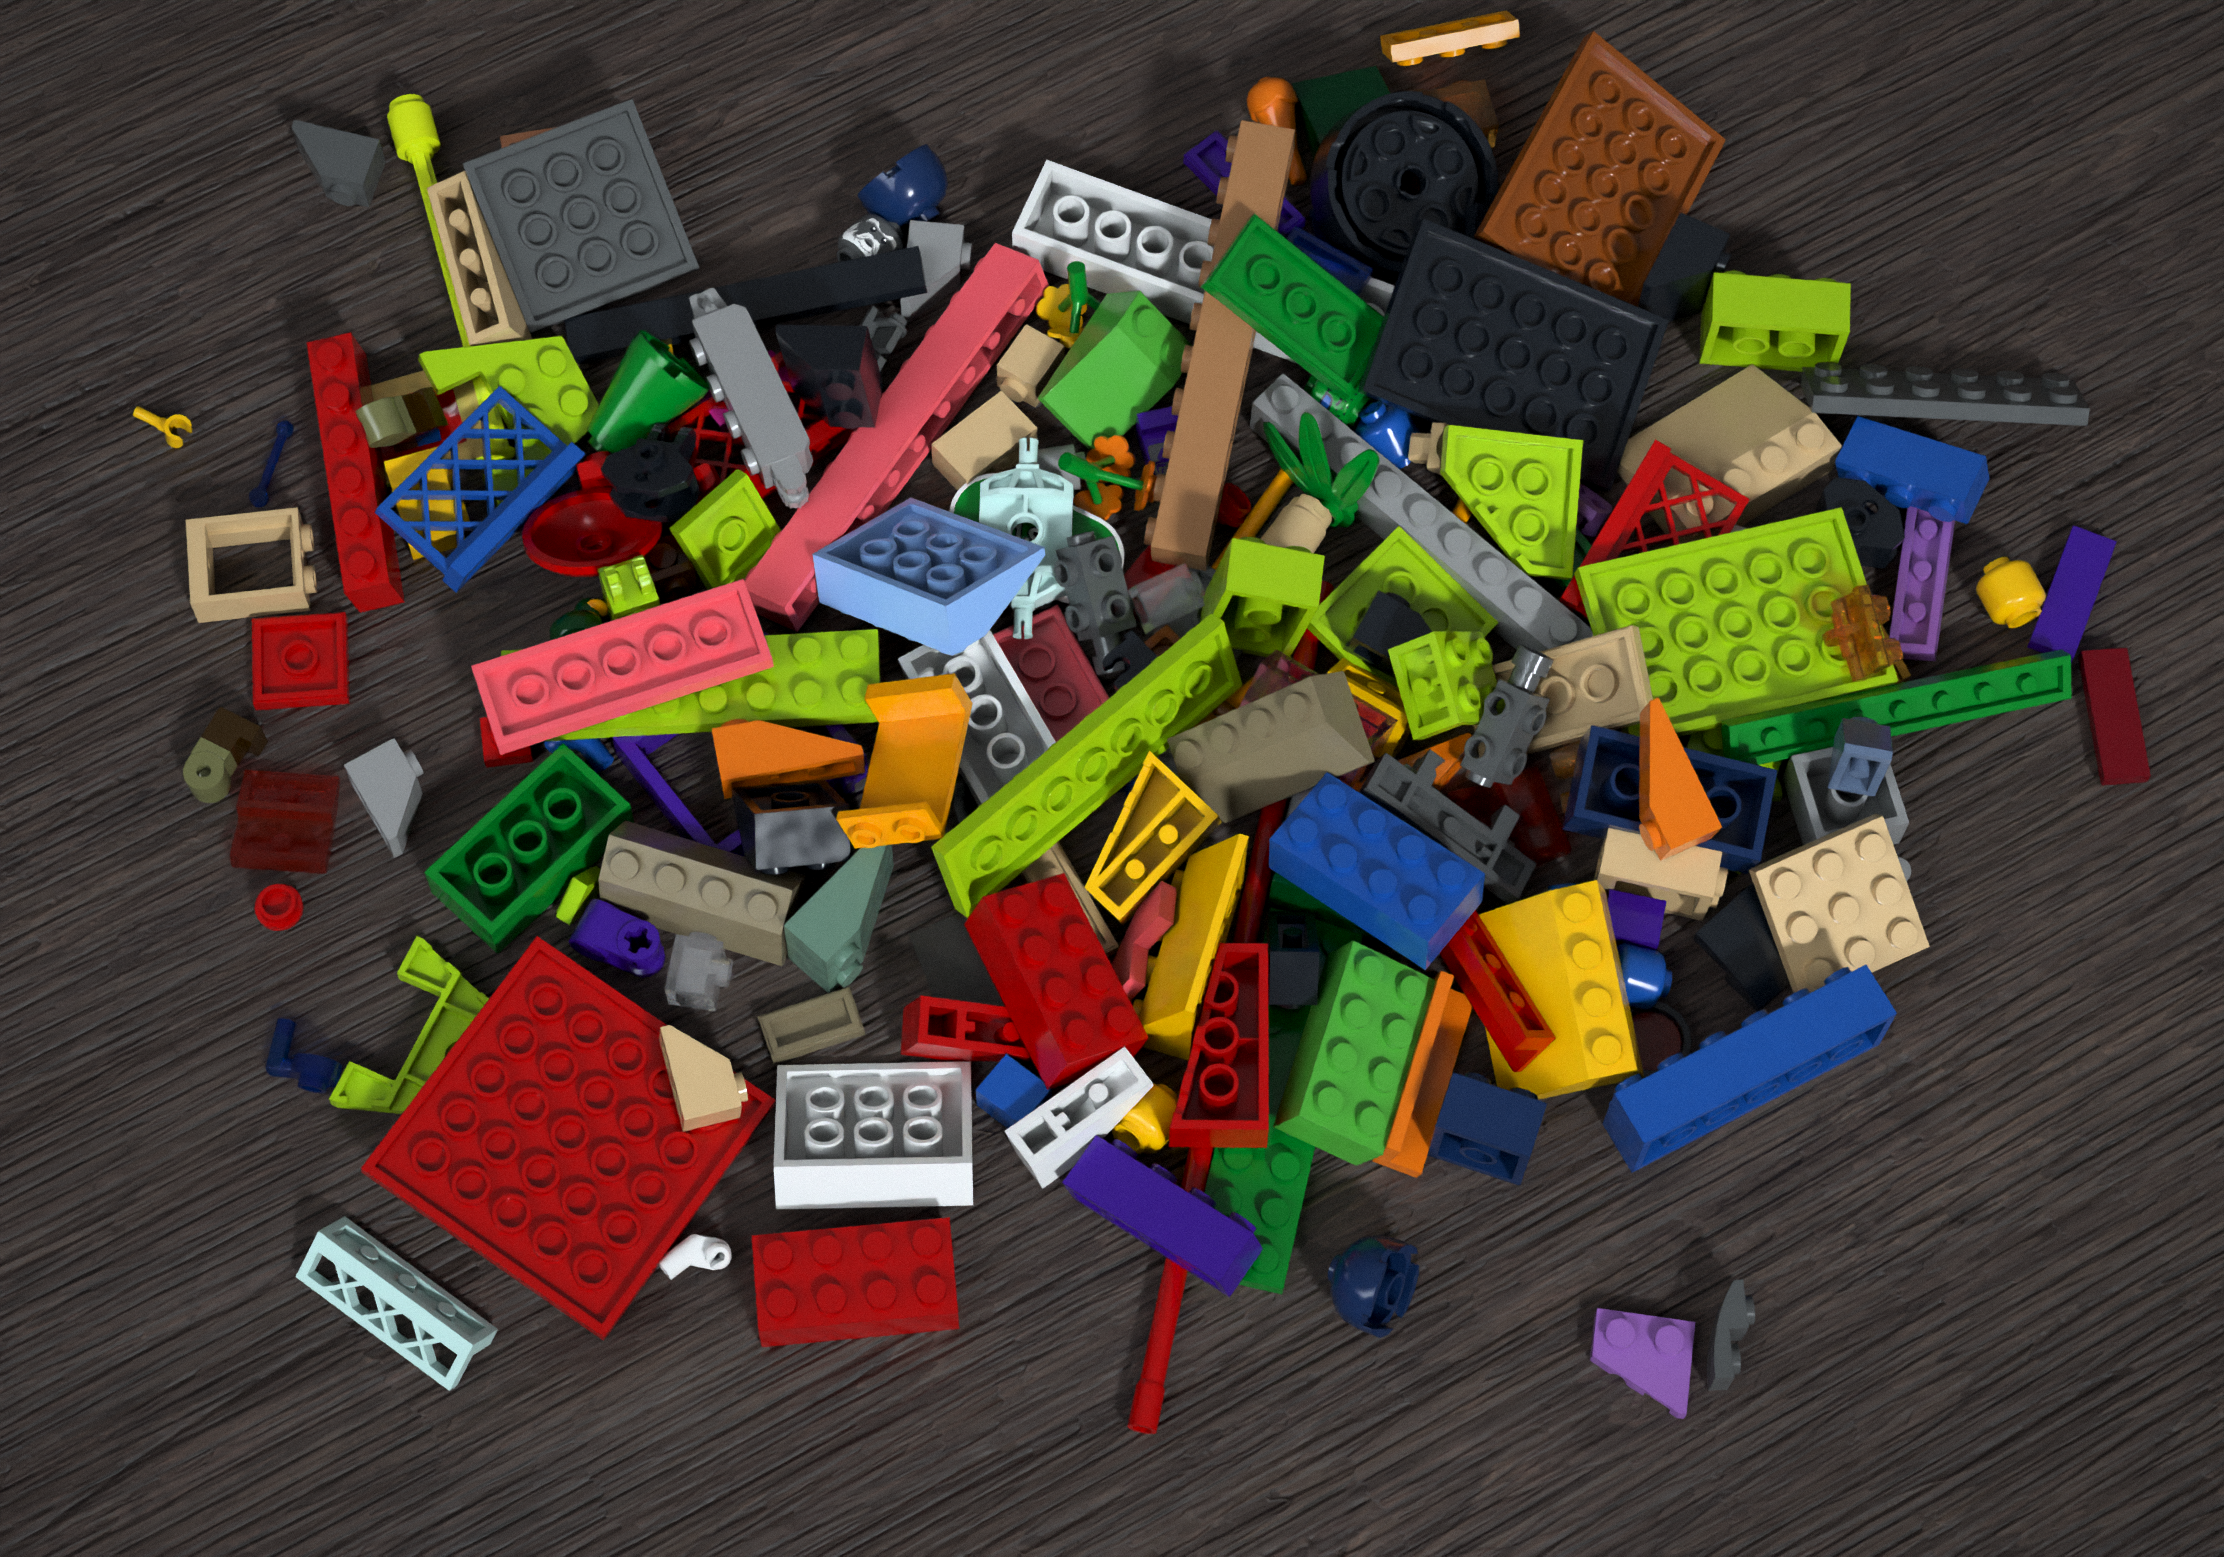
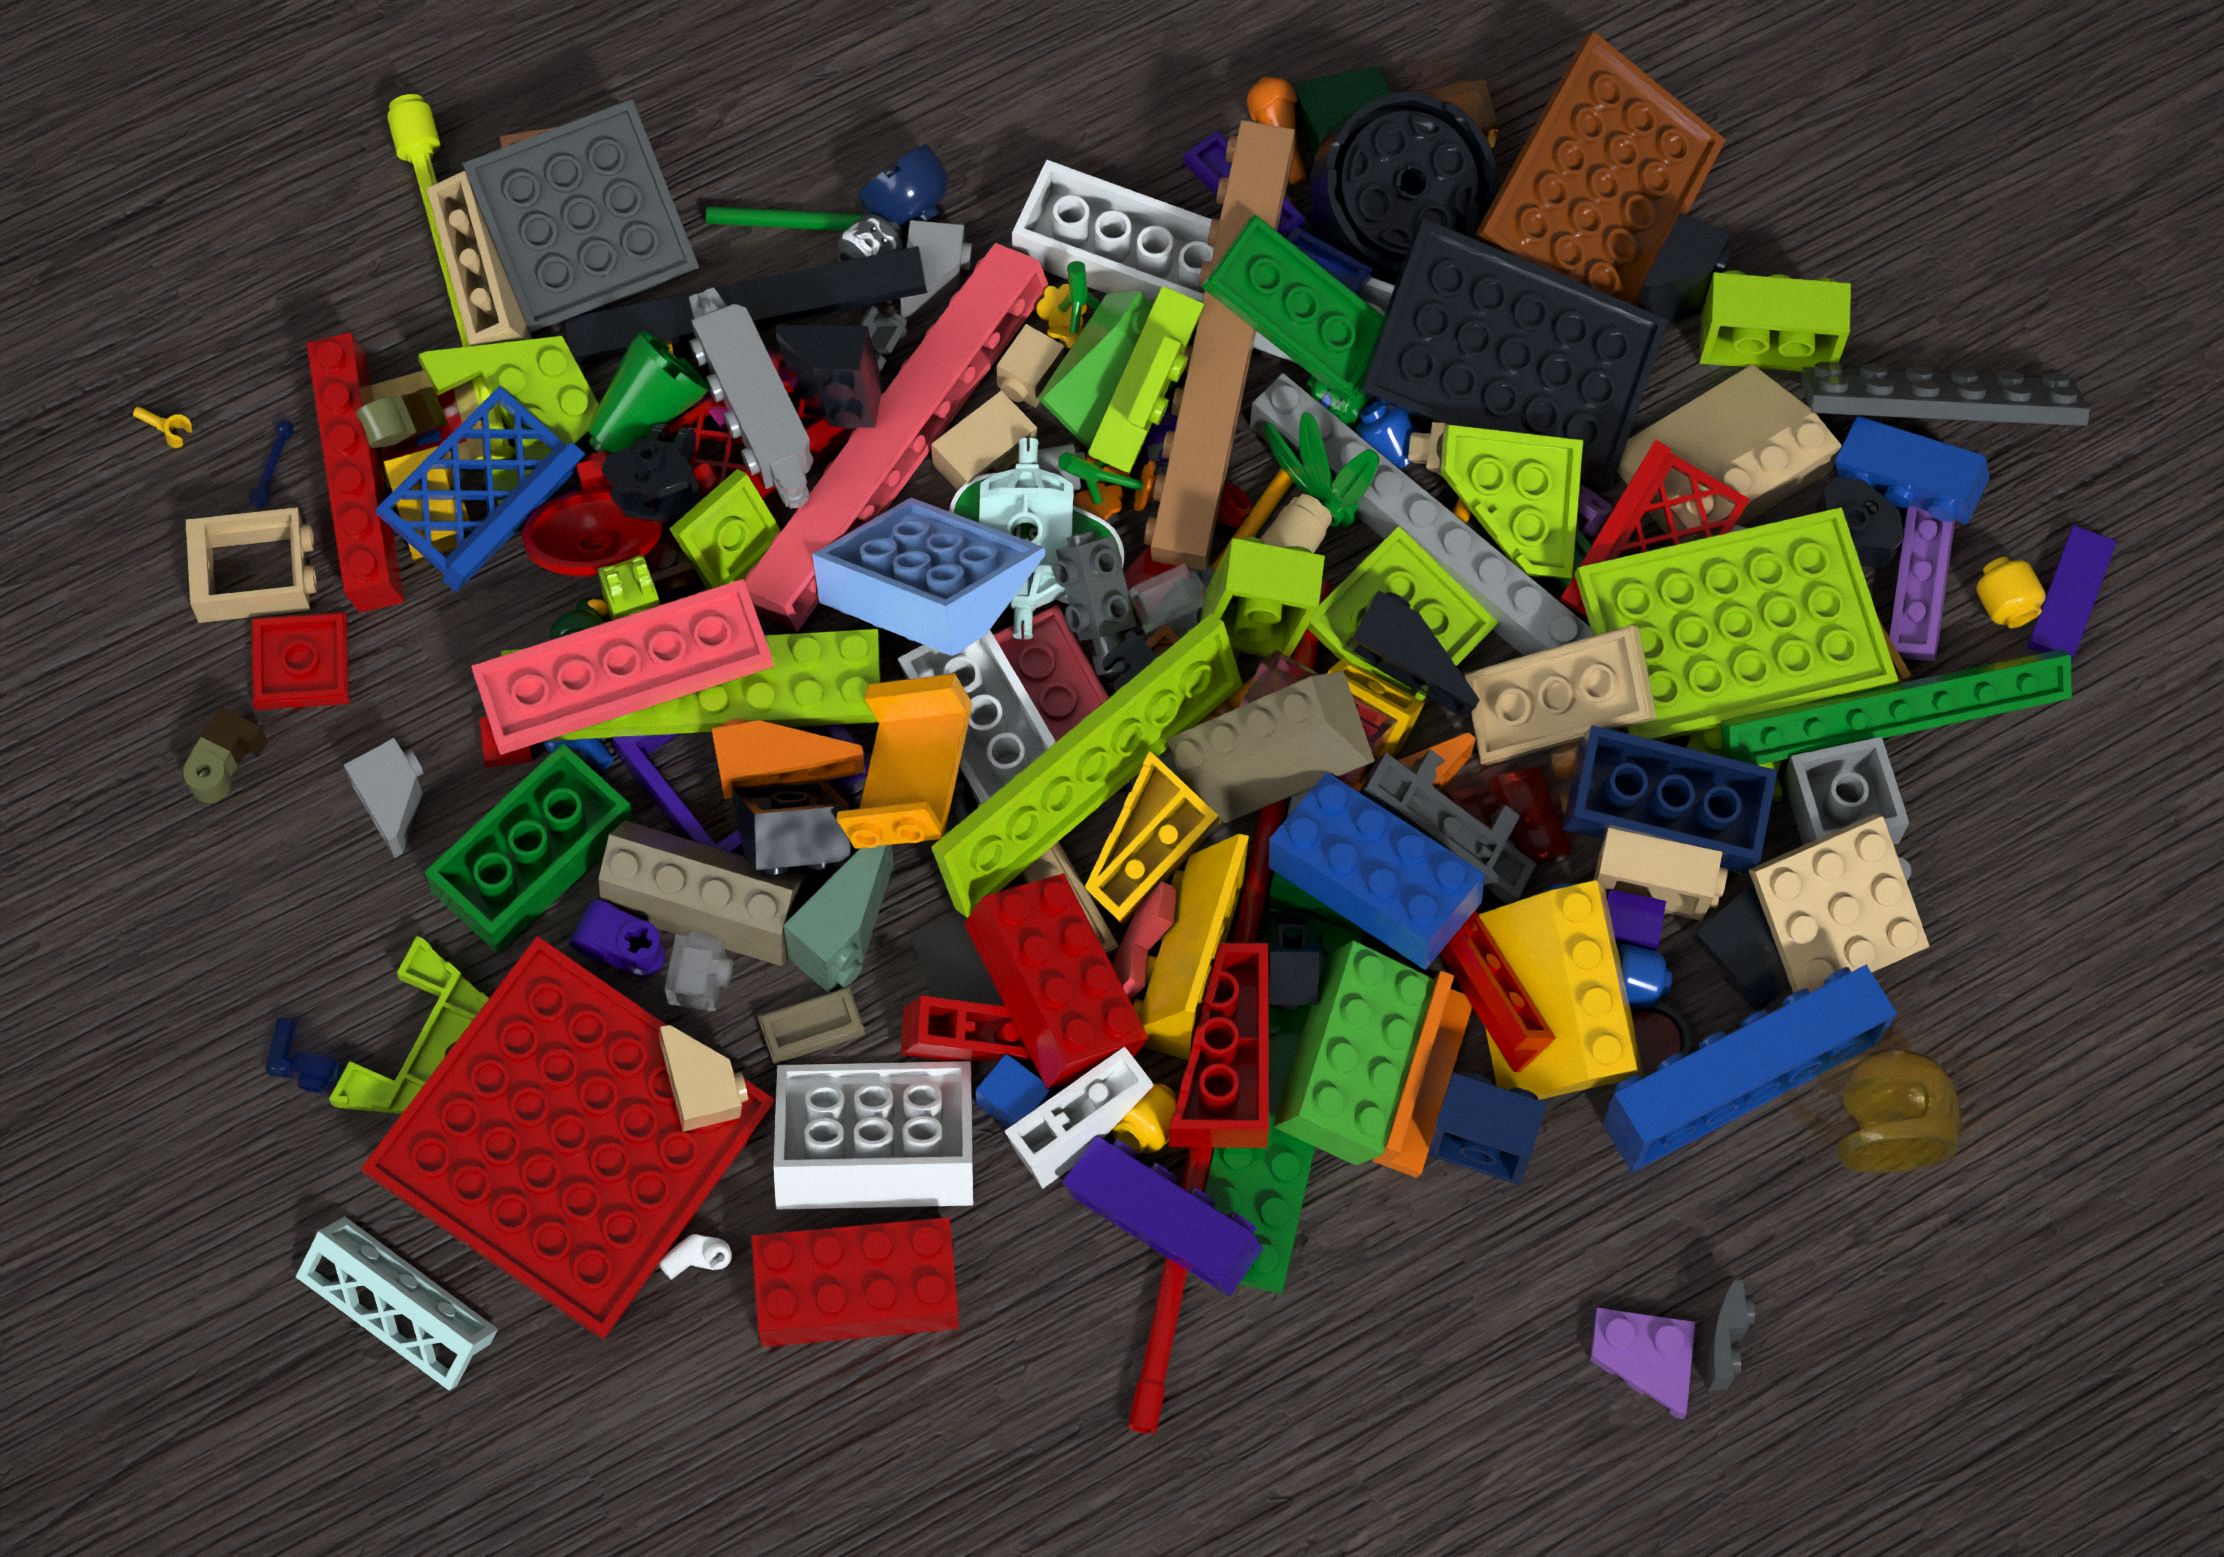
(279, 907): red plate -> none
(285, 821): clear red slope -> none
(341, 162): dark grey slope -> none
(578, 895): lime tile -> none
(780, 218): none -> green bar
(1146, 378): none -> lime bracket
(1373, 1282): dark blue cylinder -> none
(1444, 680): lime bracket -> none
(1450, 38): light orange plate -> none
(1512, 731): dark grey brick -> none
(1671, 798): orange slope -> none
(1859, 633): clear orange hips -> none
(1860, 756): sand blue slope -> none
(1903, 1112): none -> clear yellow piece
(2114, 716): dark red tile -> none

